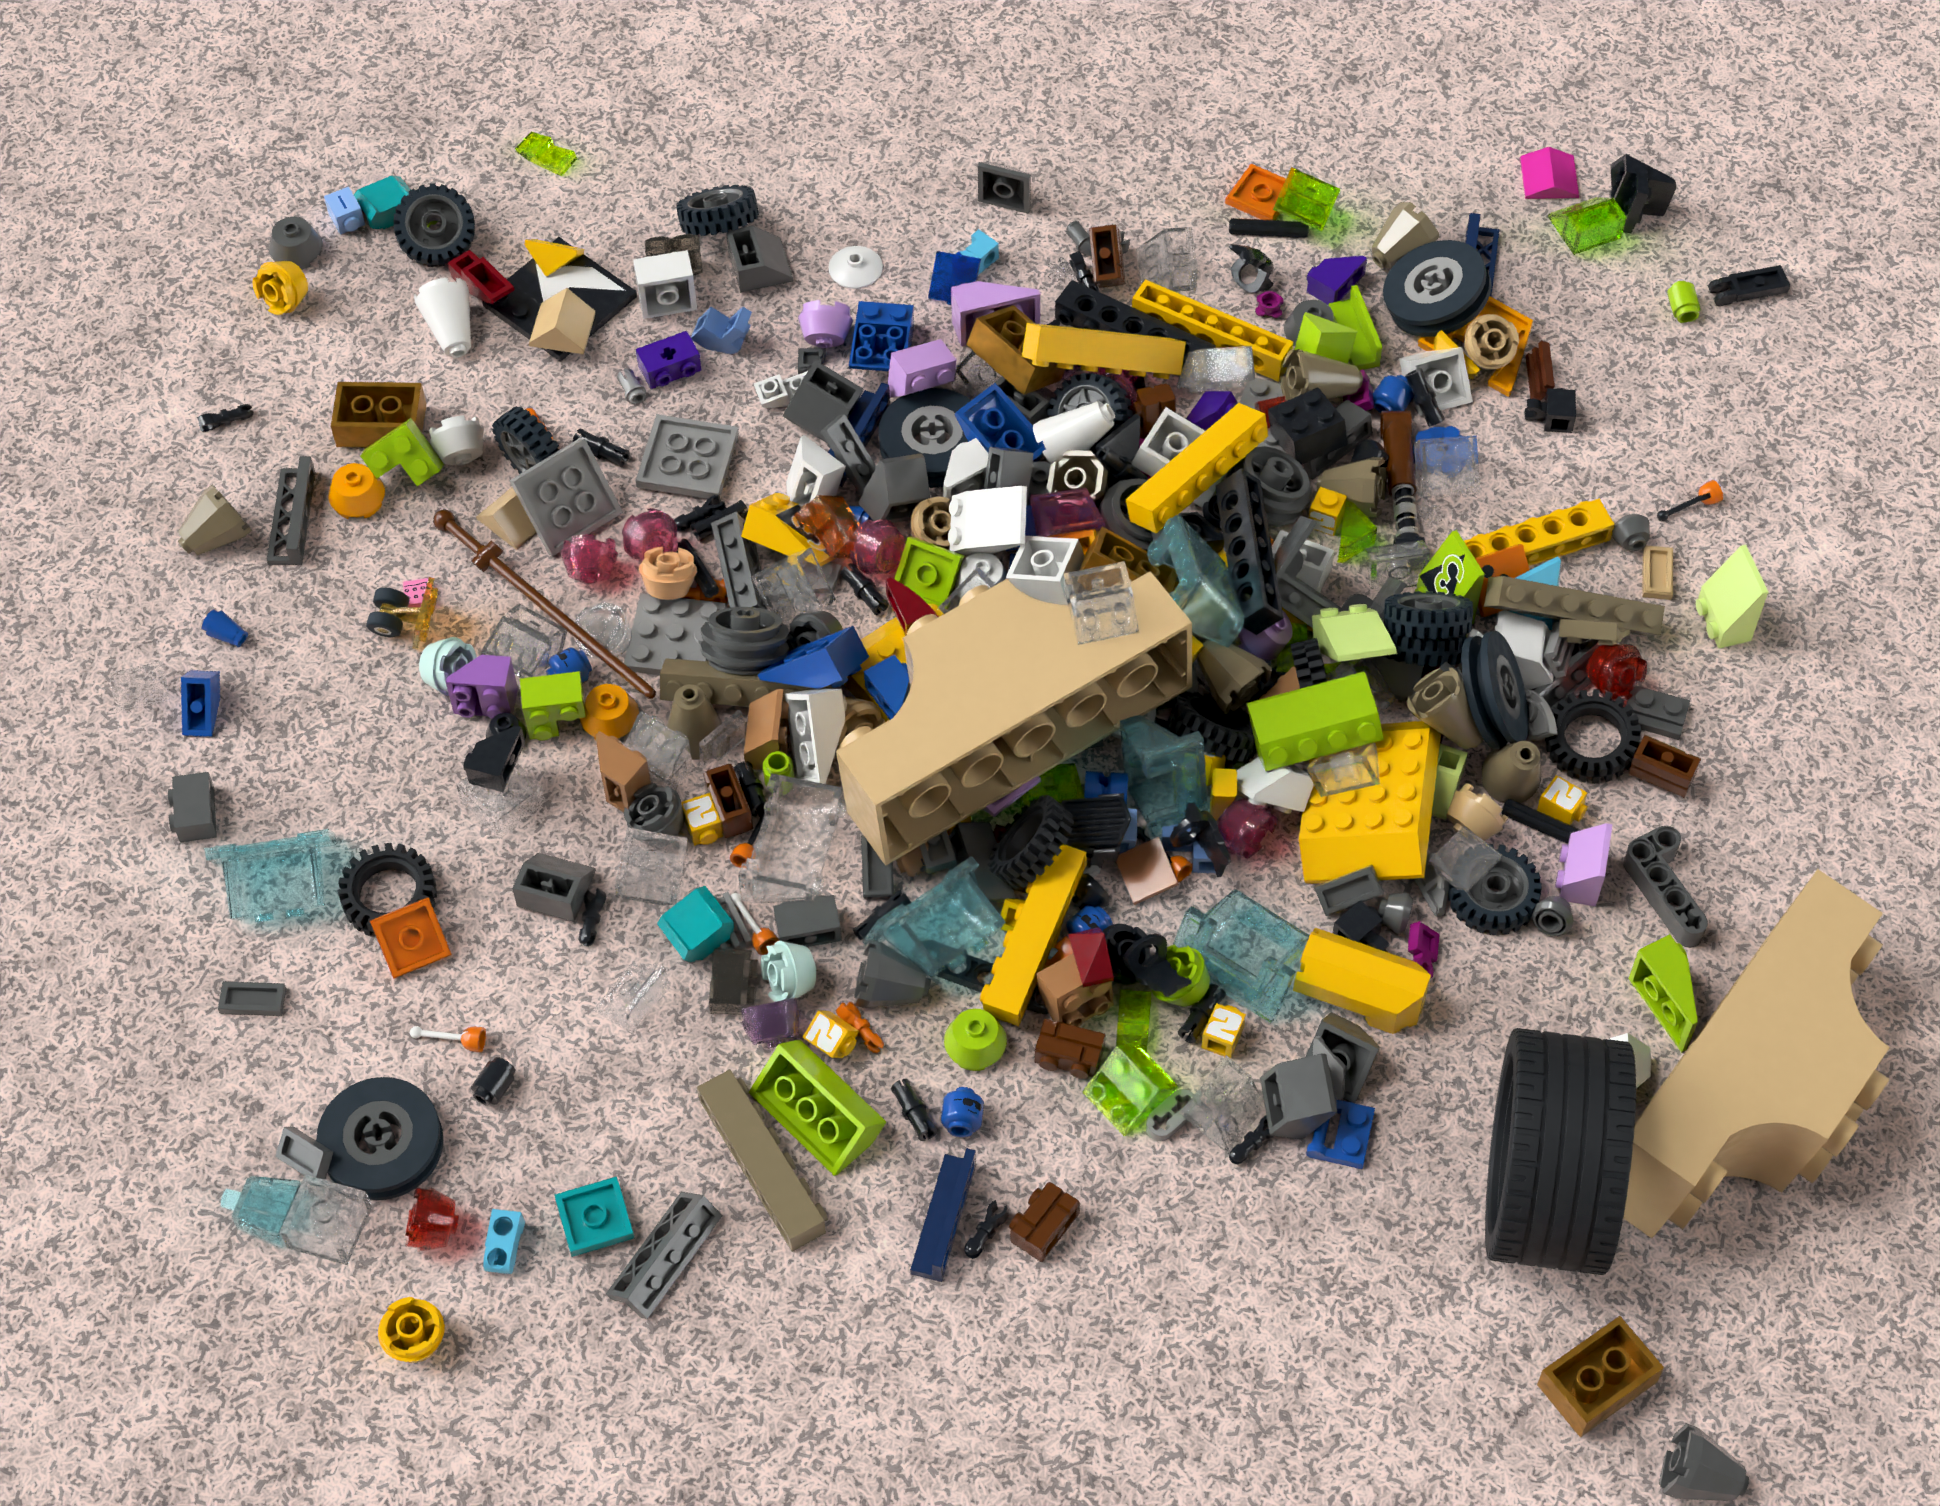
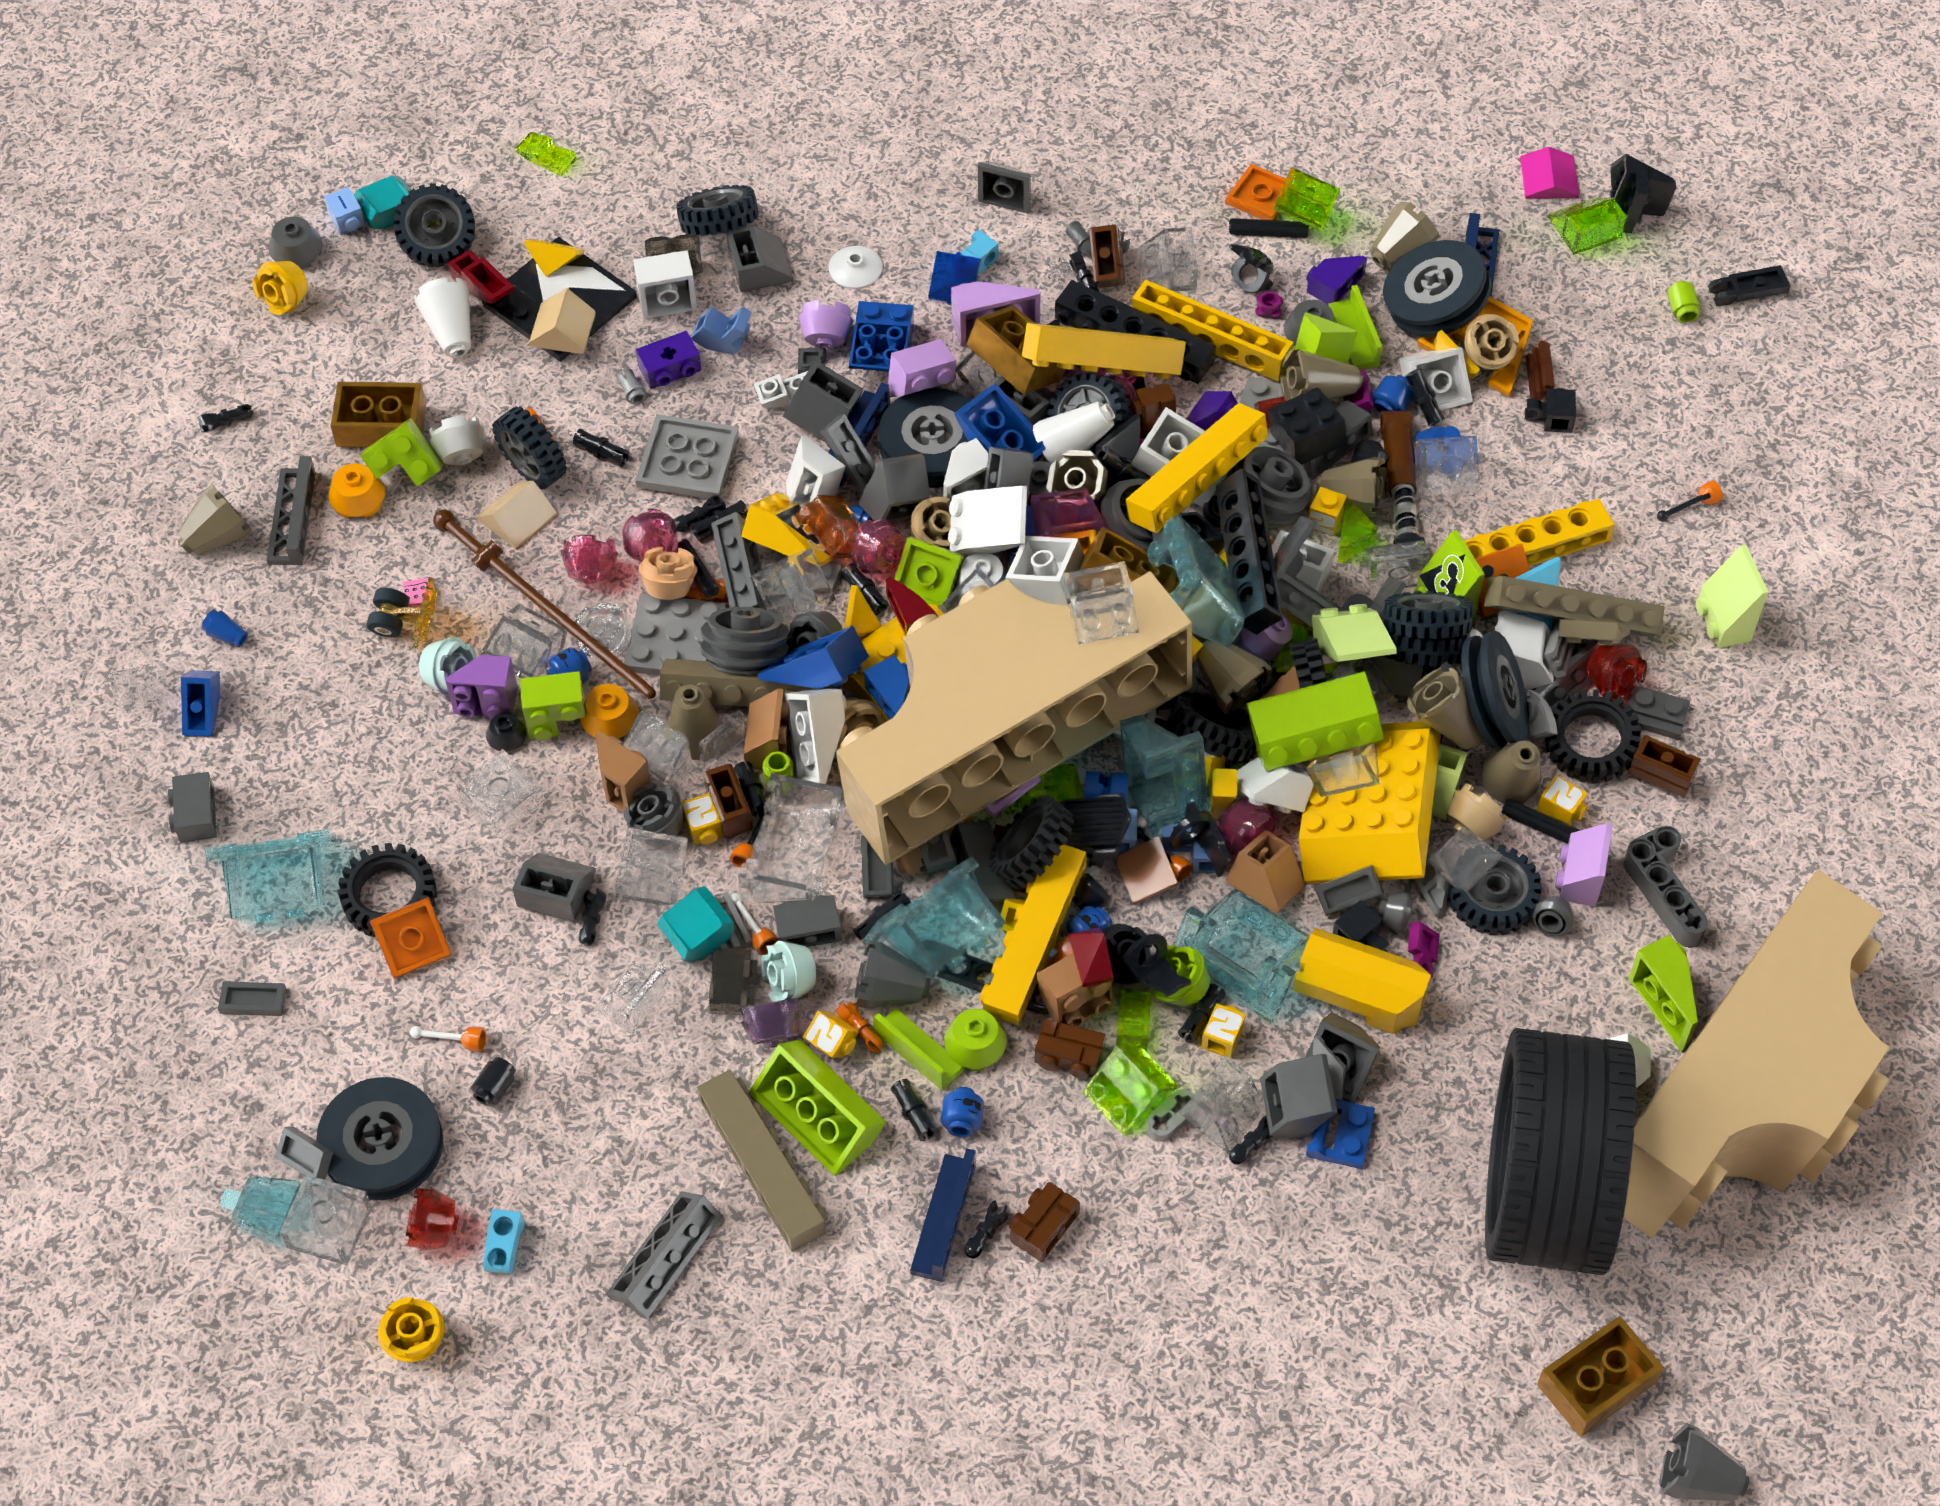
(494, 759): black slope -> none
(566, 495): light grey plate -> none
(594, 1216): teal plate -> none
(860, 614): none -> yellow slope
(917, 1048): none -> lime panel
(1217, 369): clear slope -> none
(1267, 872): none -> medium nougat slope
(1632, 532): dark grey cone -> none
(1657, 572): tan tile -> none

